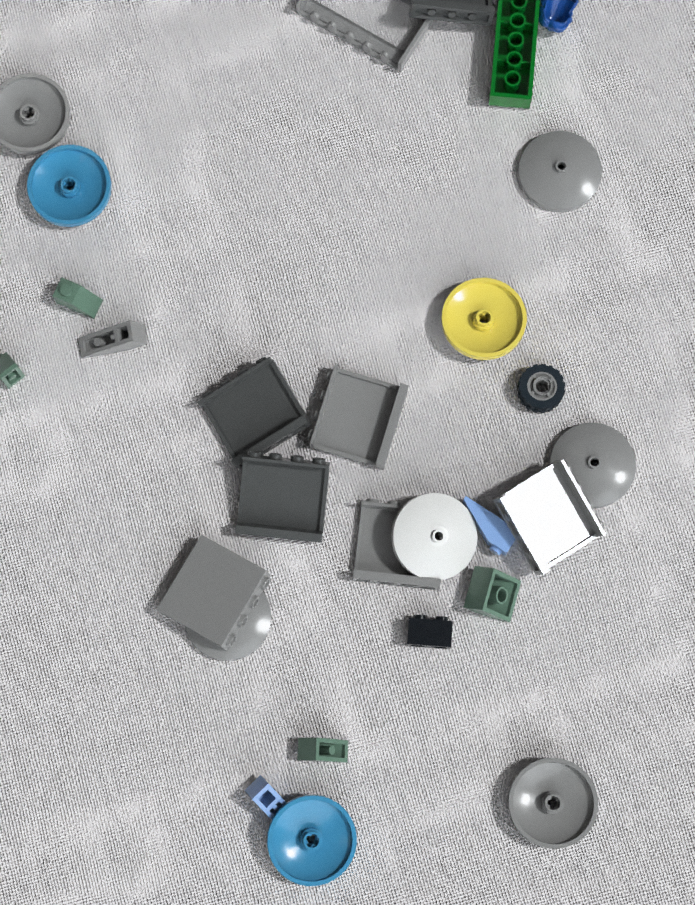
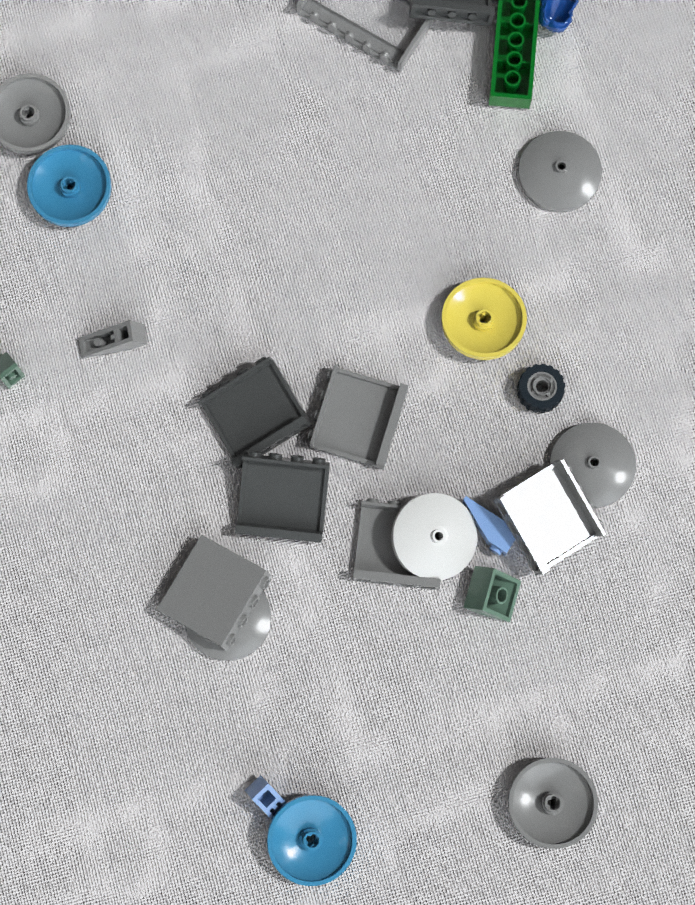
(77, 298): sand green slope -> none
(322, 750): sand green slope -> none
(429, 632): black brick -> none

